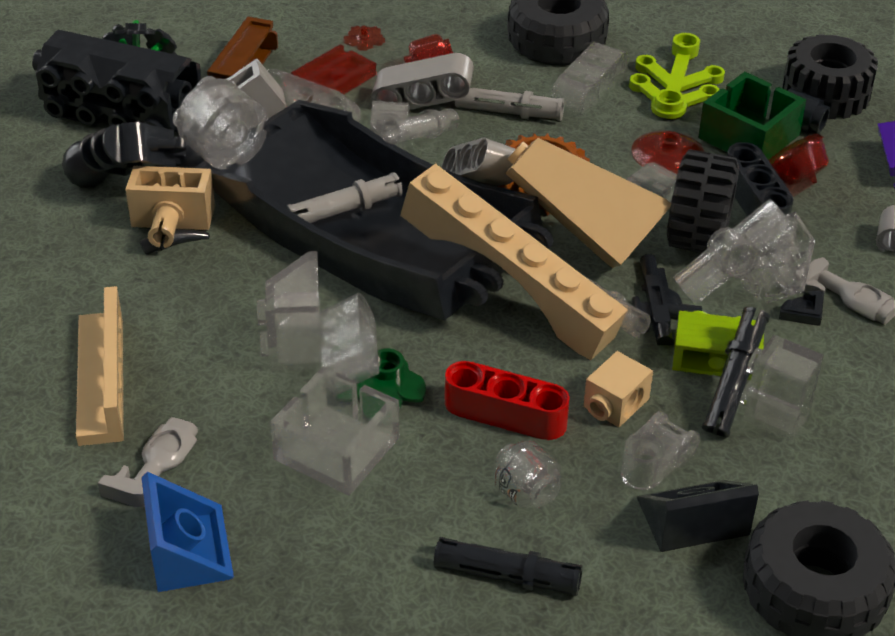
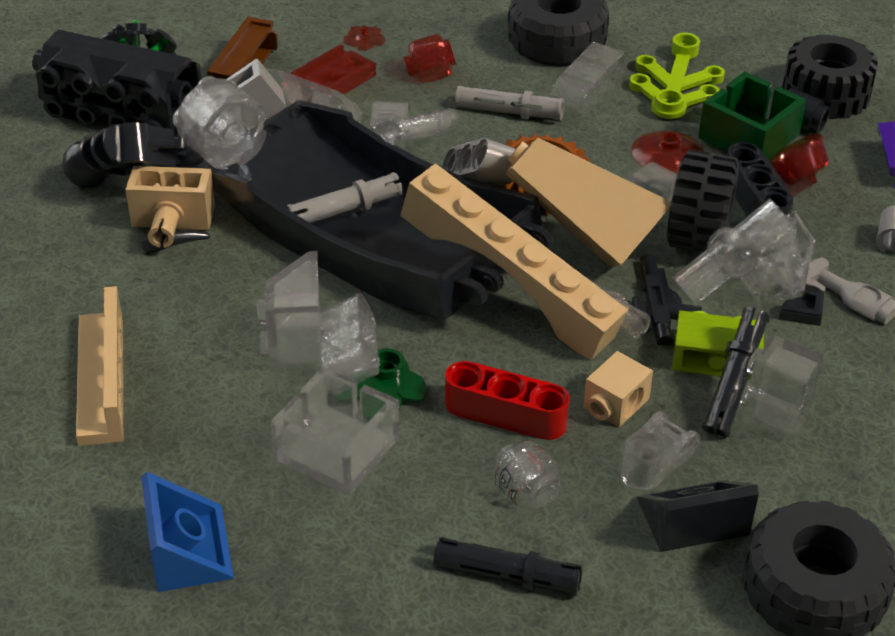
(161, 453): light grey piece -> none
(436, 74): light grey beam -> none

